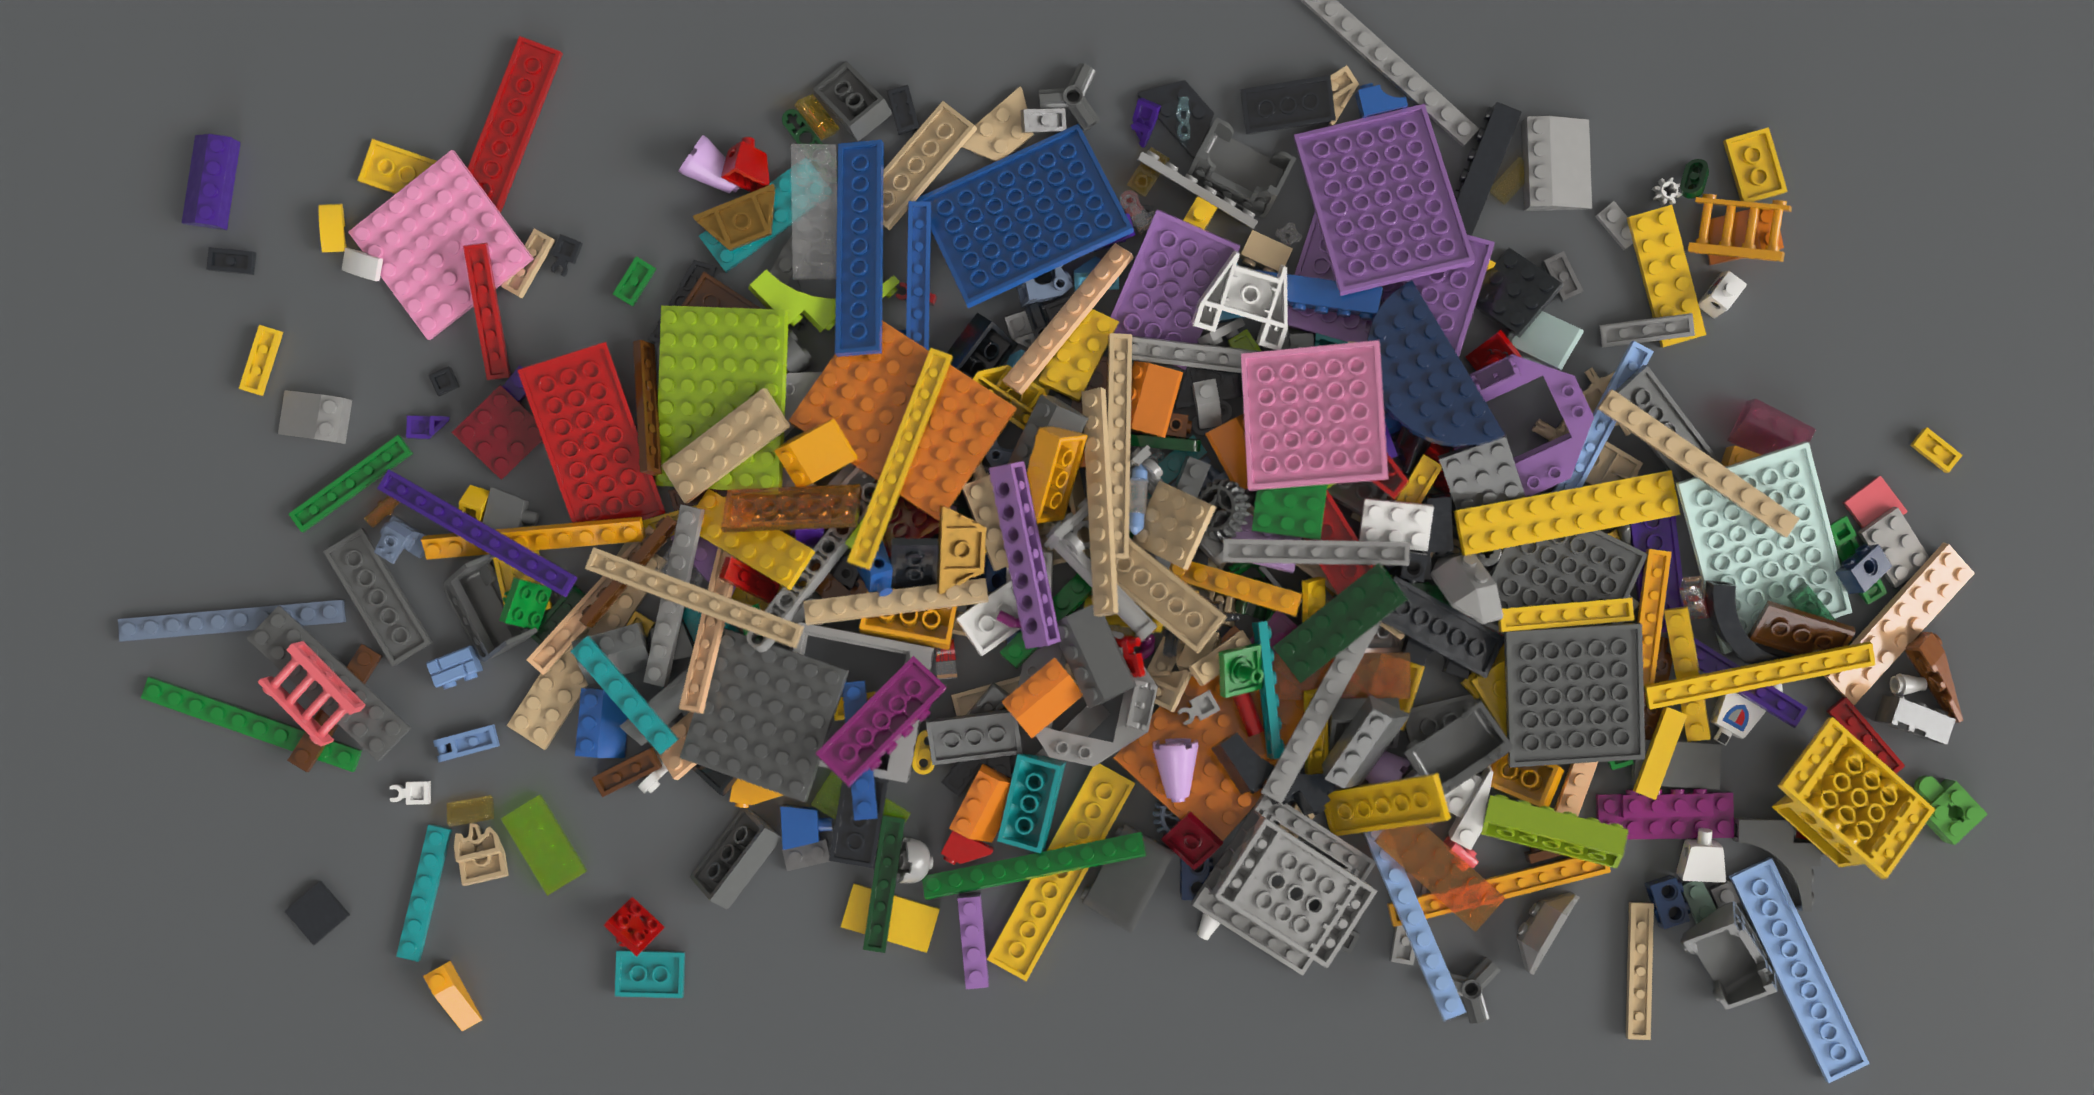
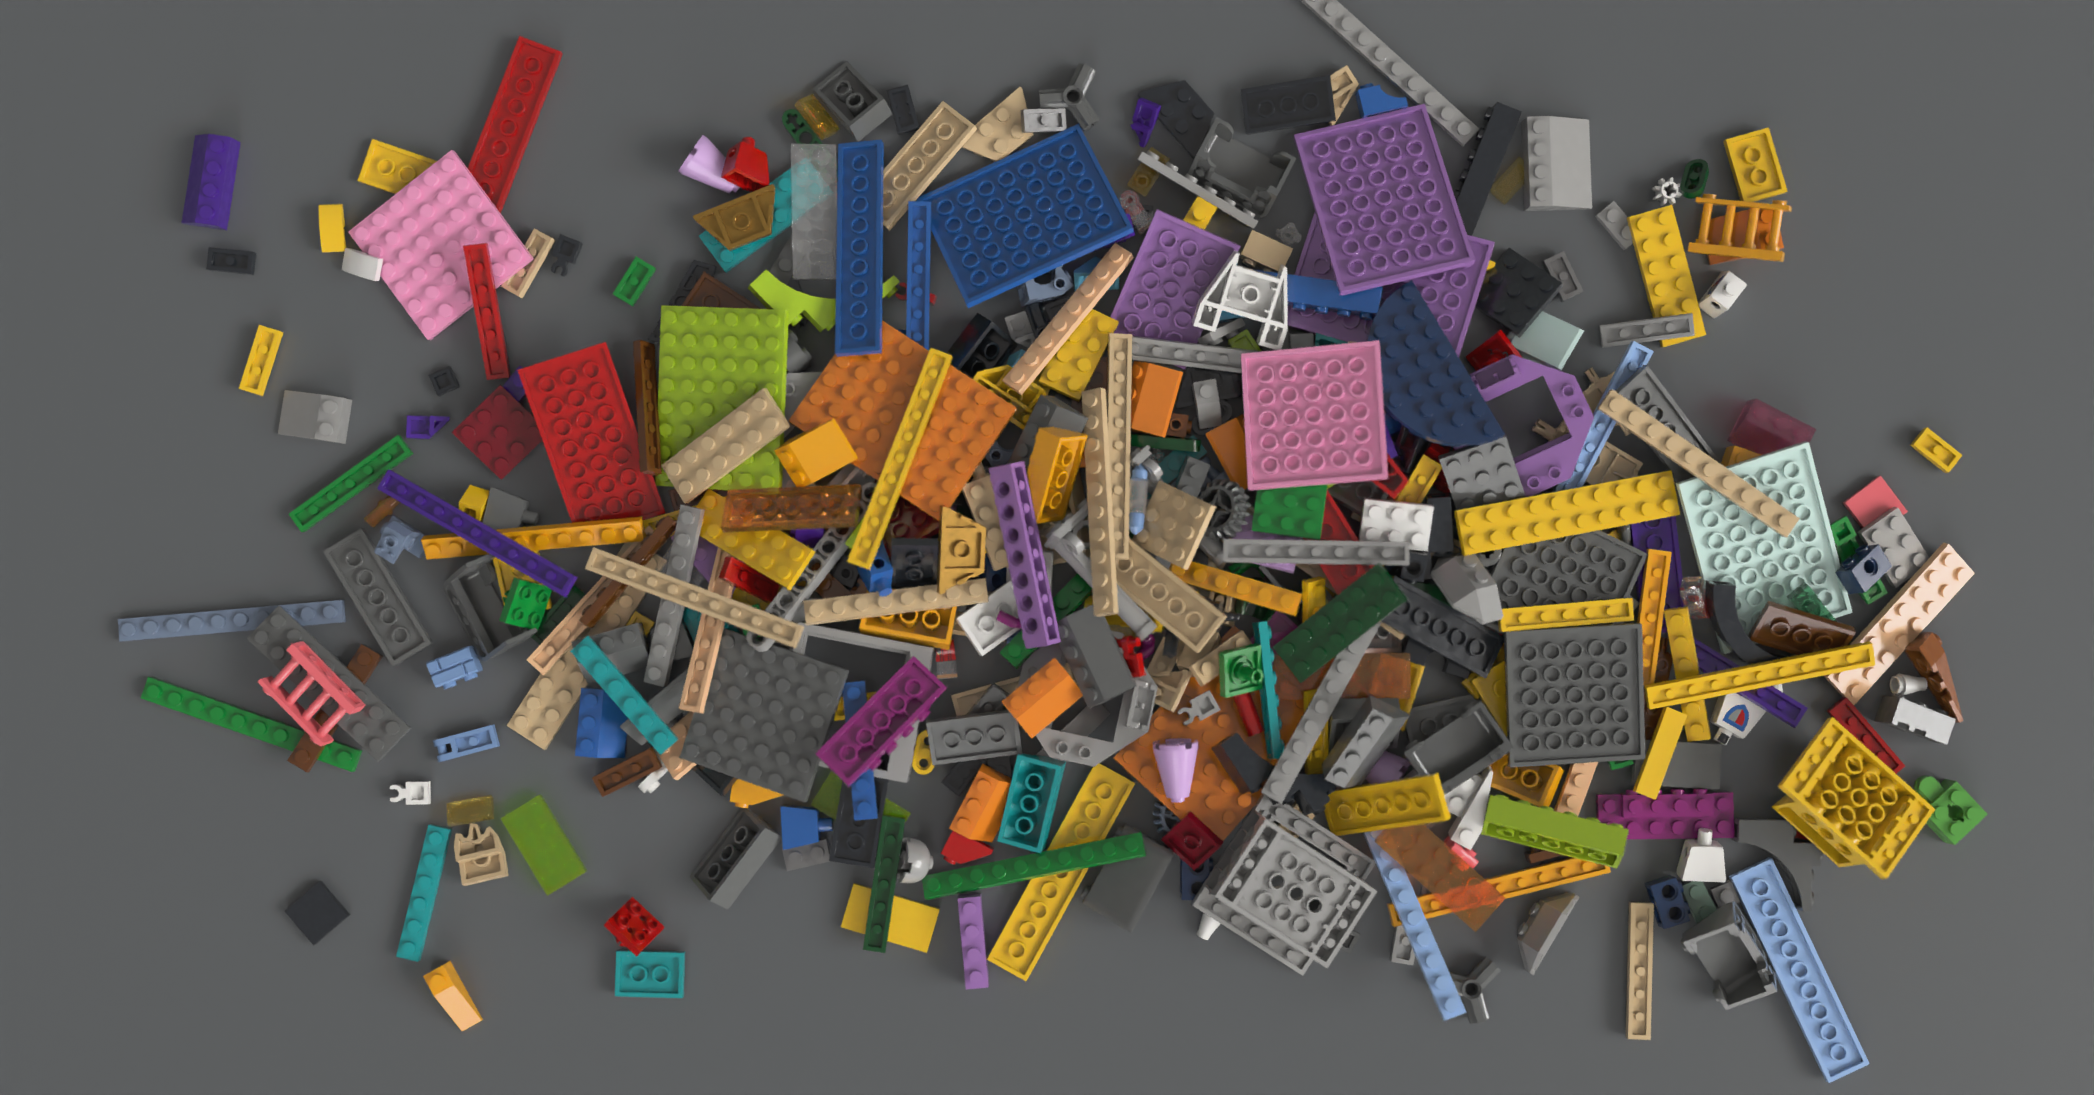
(1183, 106): clear light blue cap -> none

